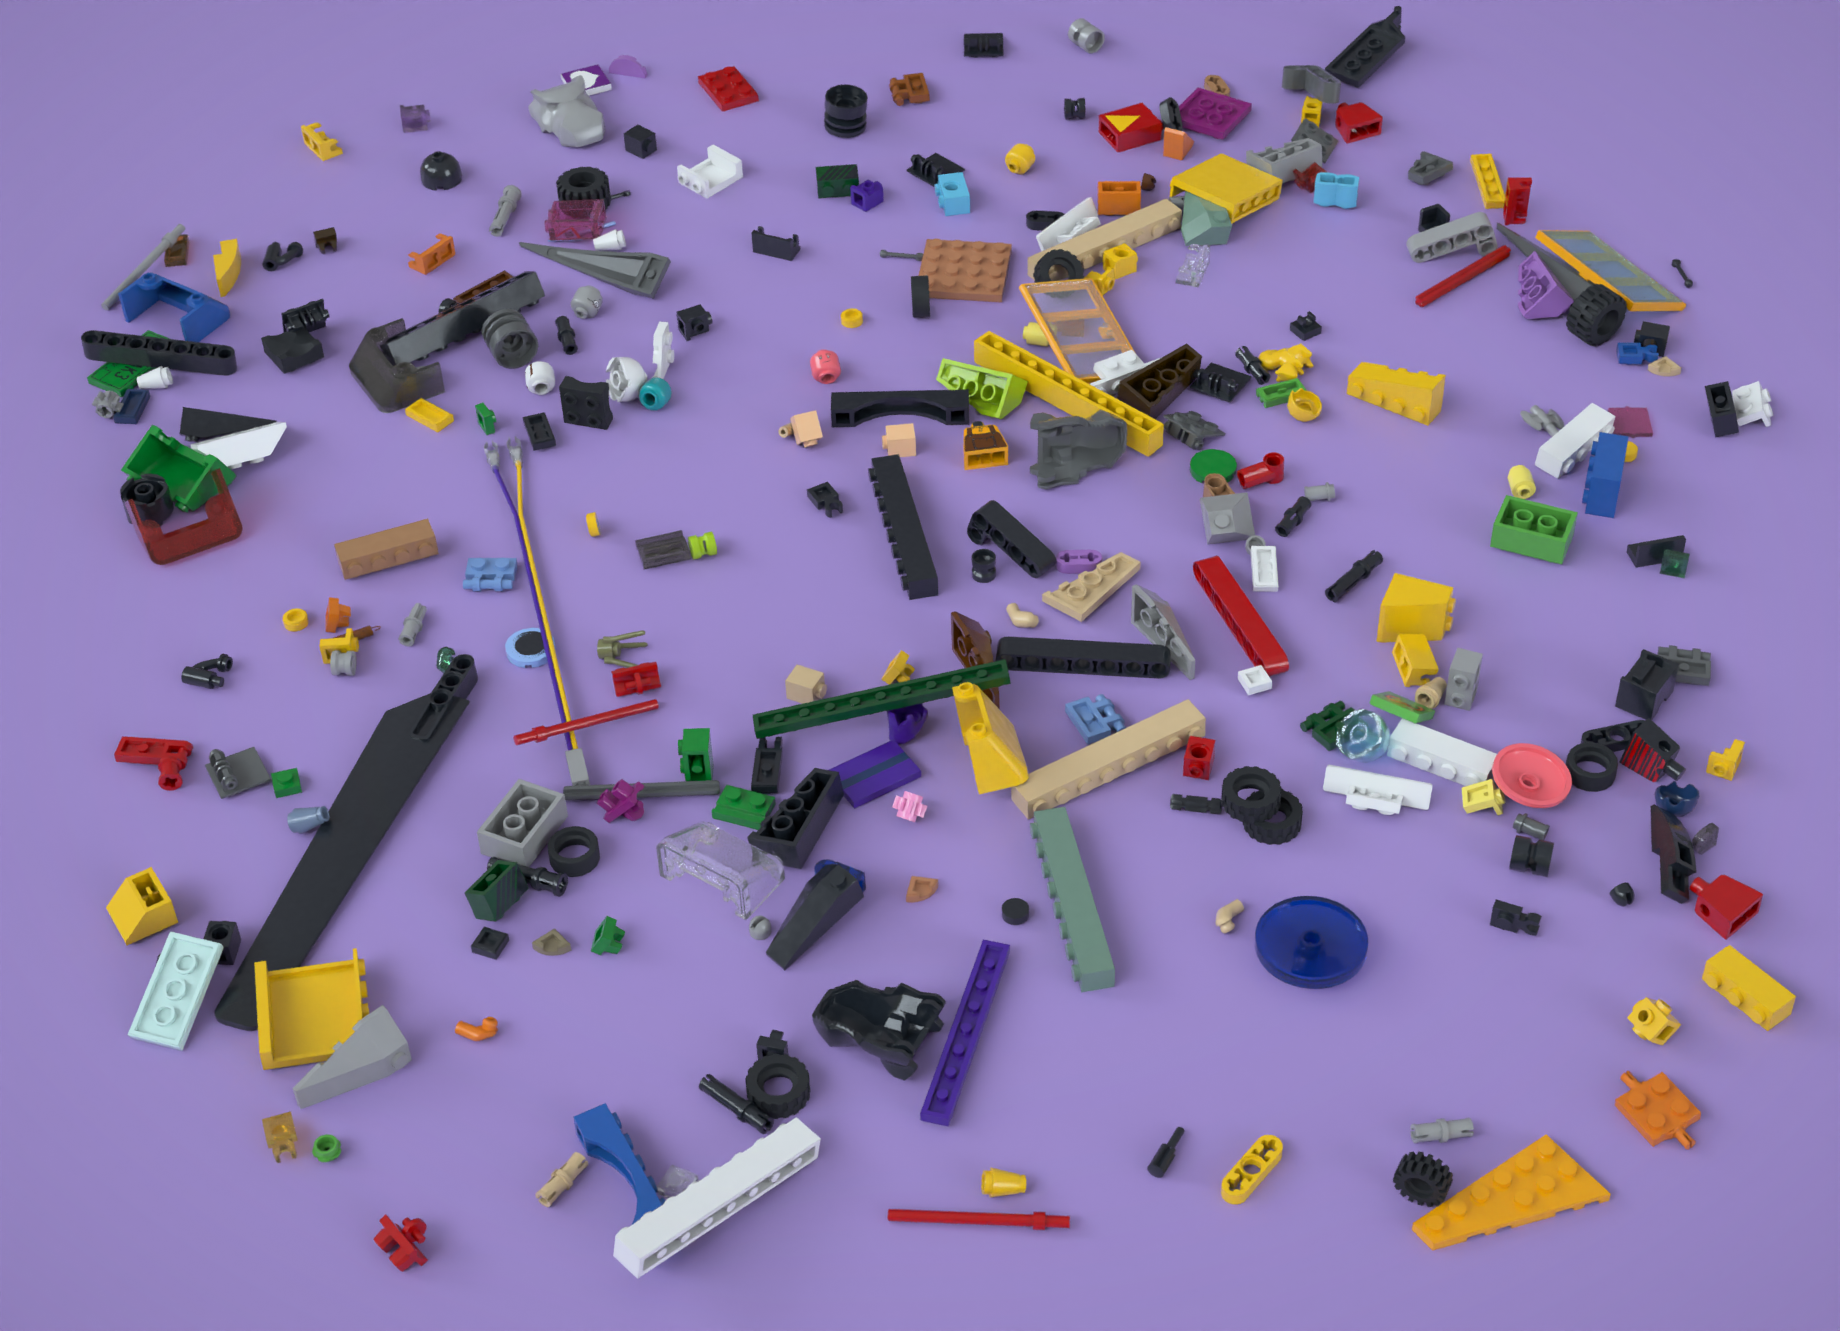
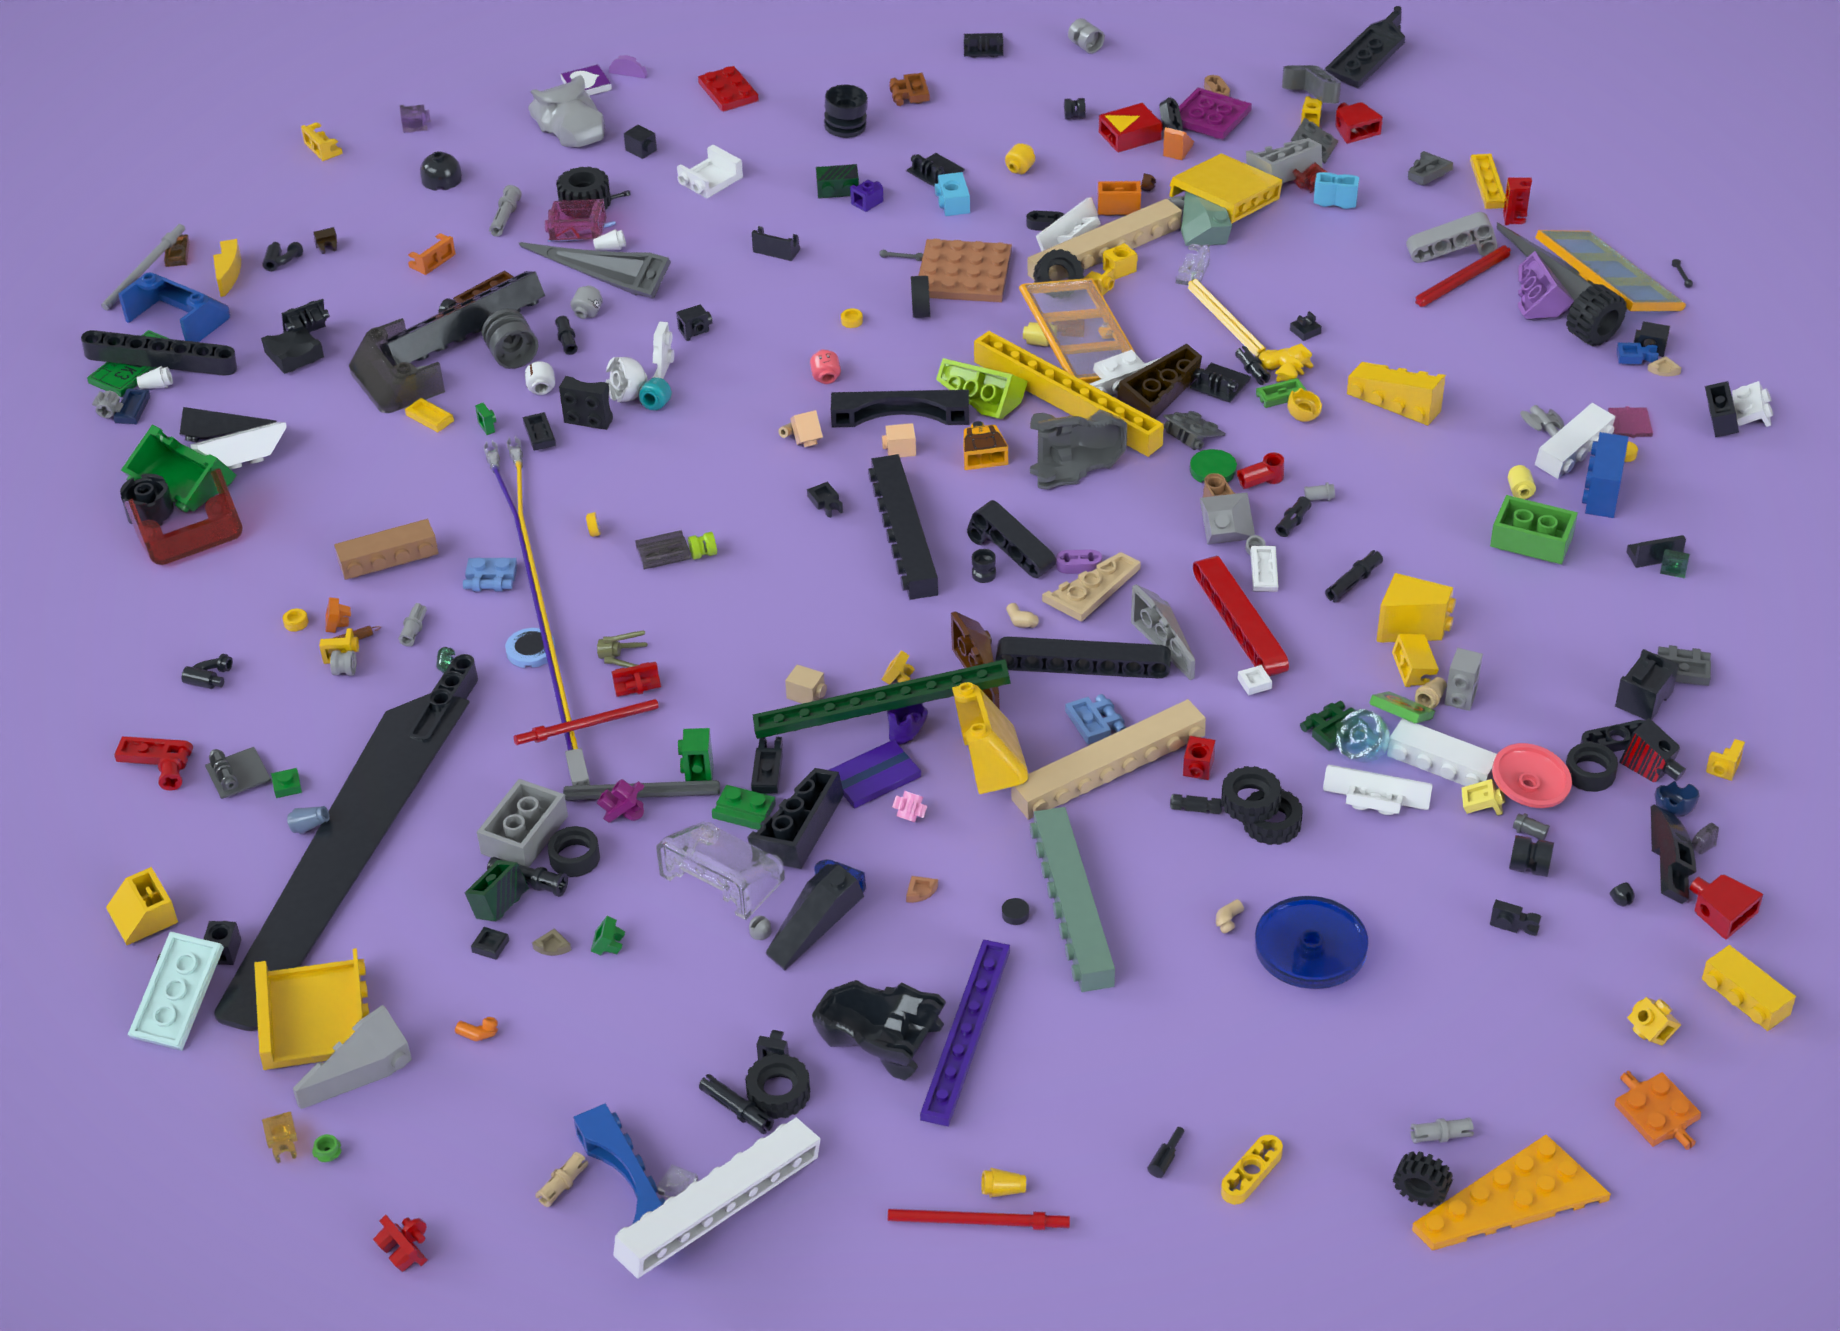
(1226, 318): none -> yellow axle
(1432, 217): black panel -> none

